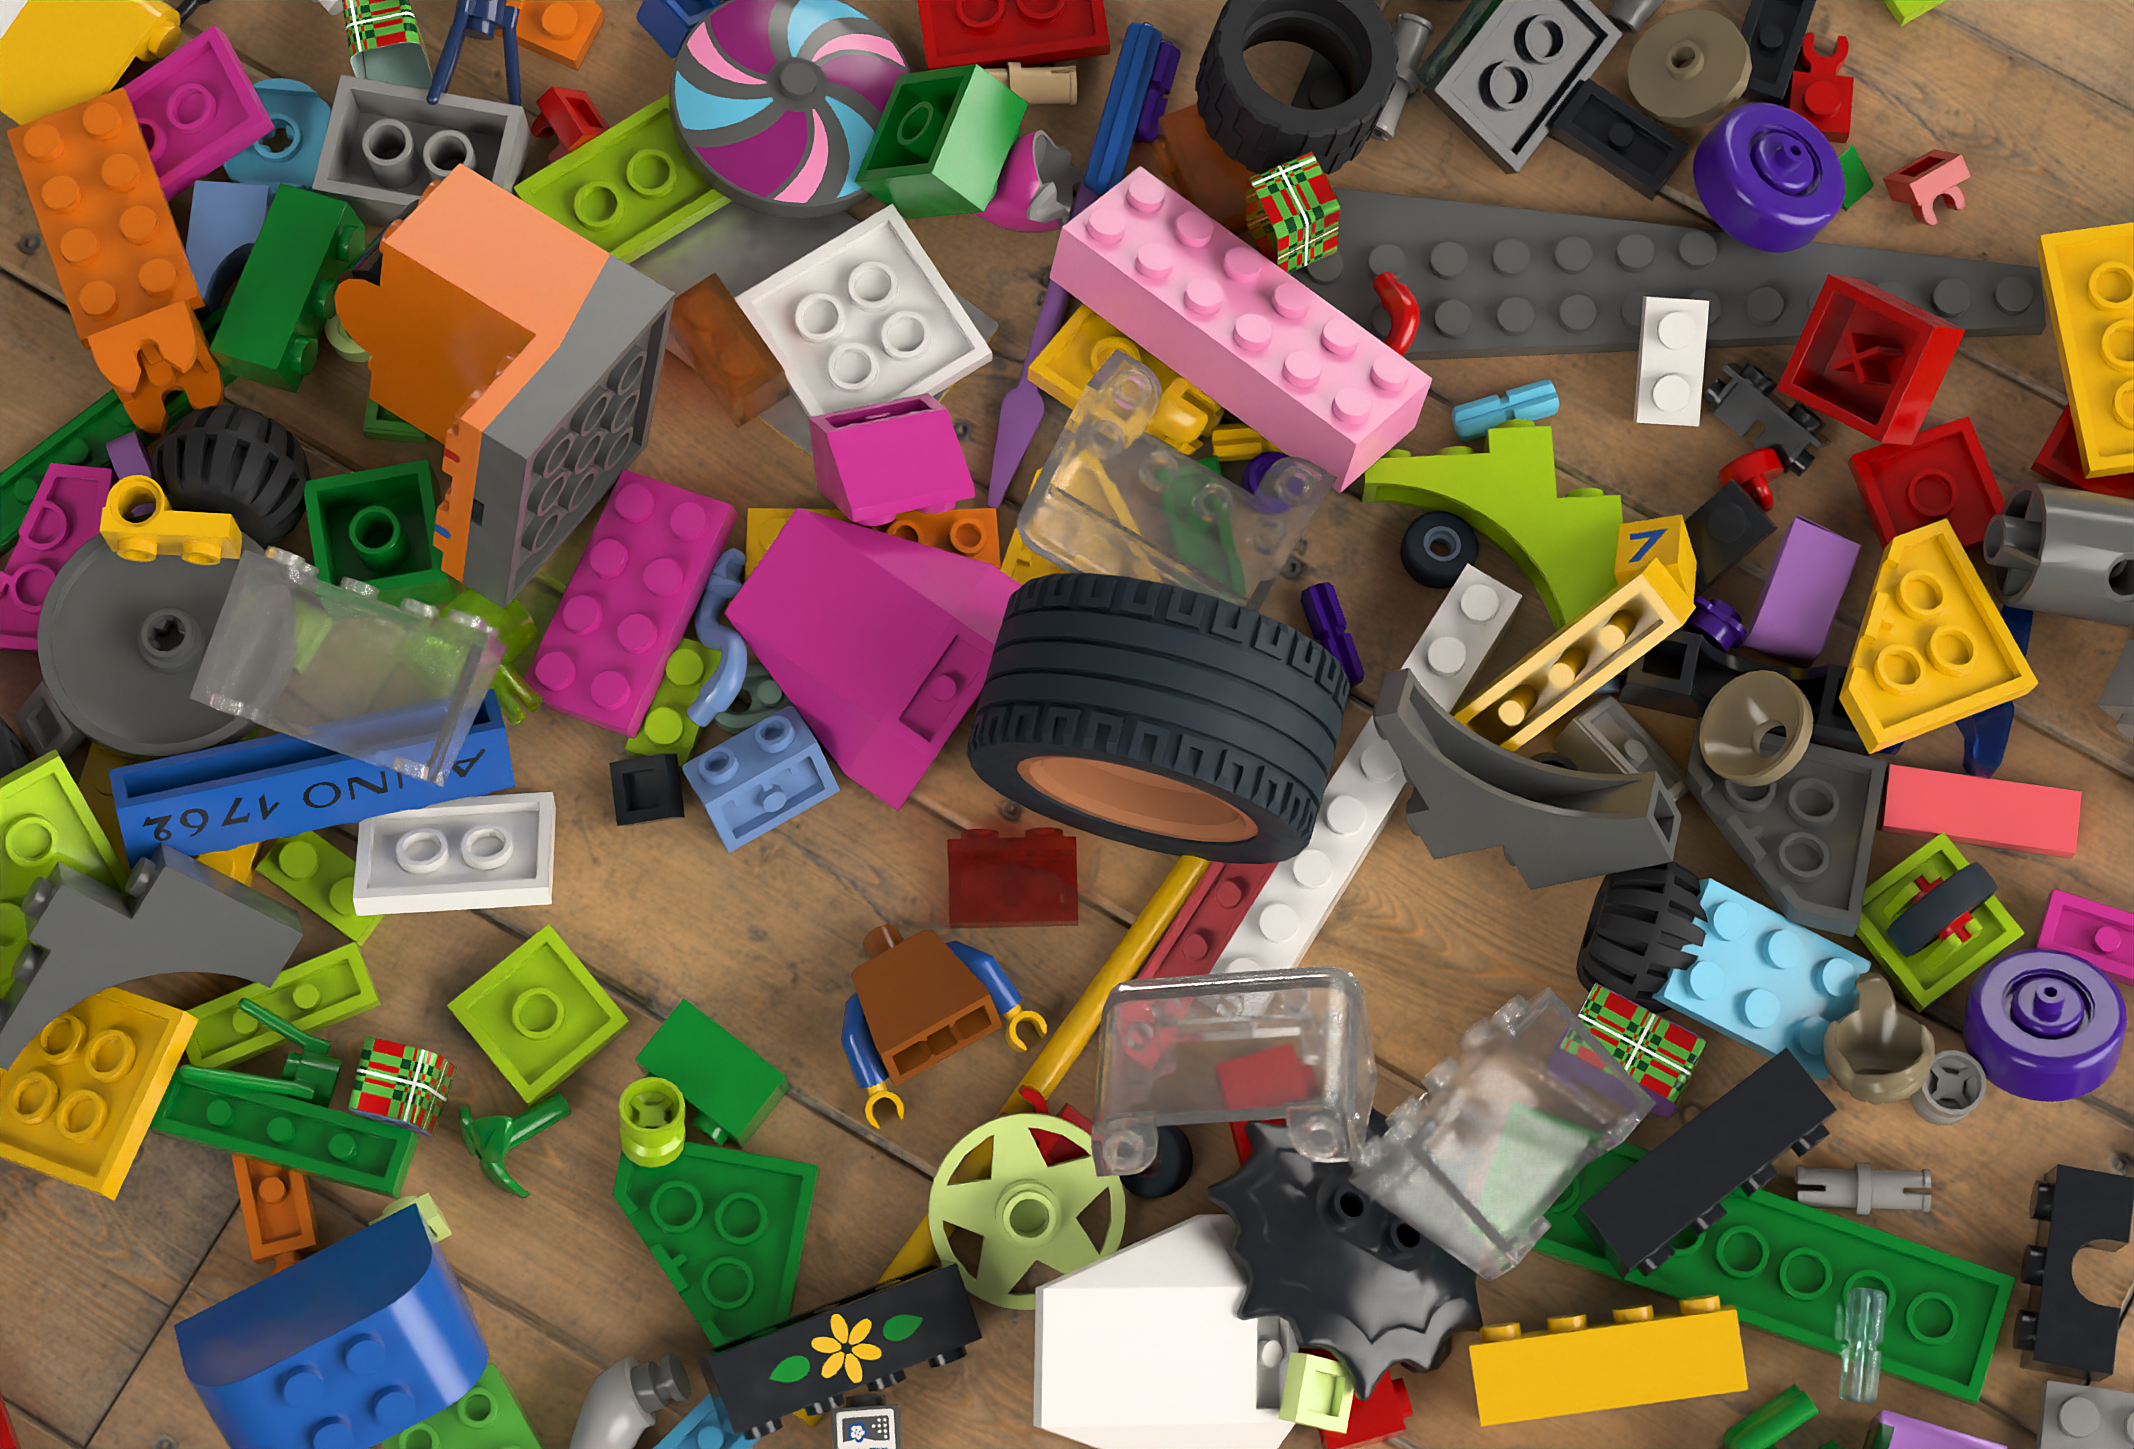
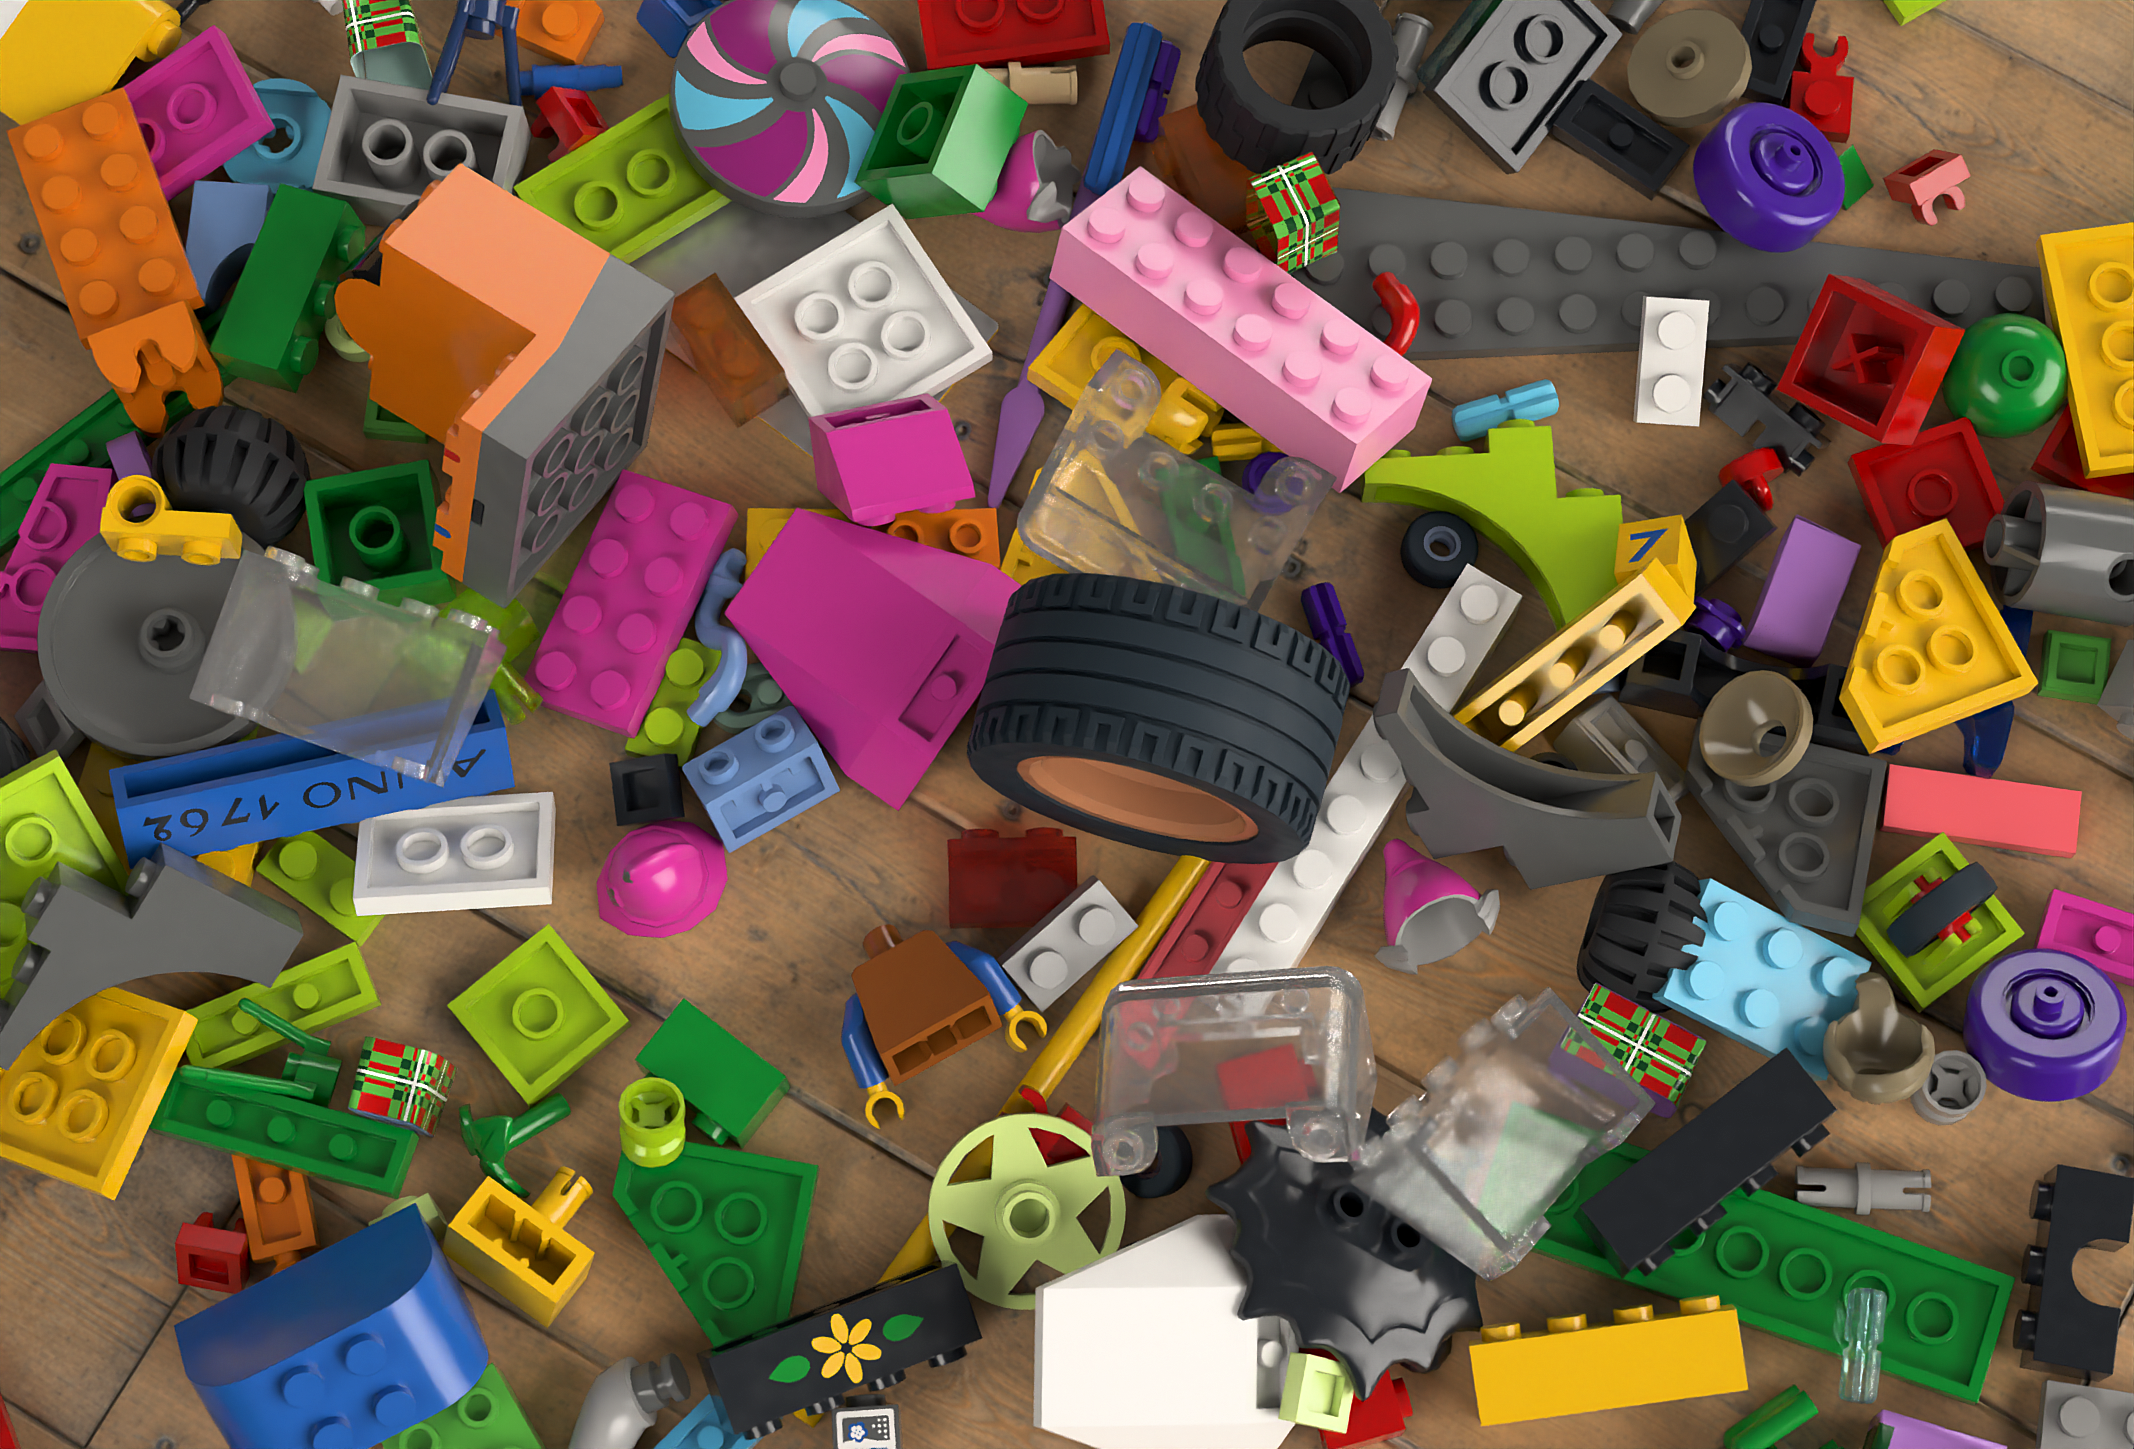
(213, 1256): none -> red tile
(523, 1246): none -> yellow brick
(575, 77): none -> blue animal
(662, 879): none -> dark pink piece
(1067, 943): none -> light grey plate
(1429, 910): none -> hat
(2006, 376): none -> green cylinder
(2073, 666): none -> bright green tile

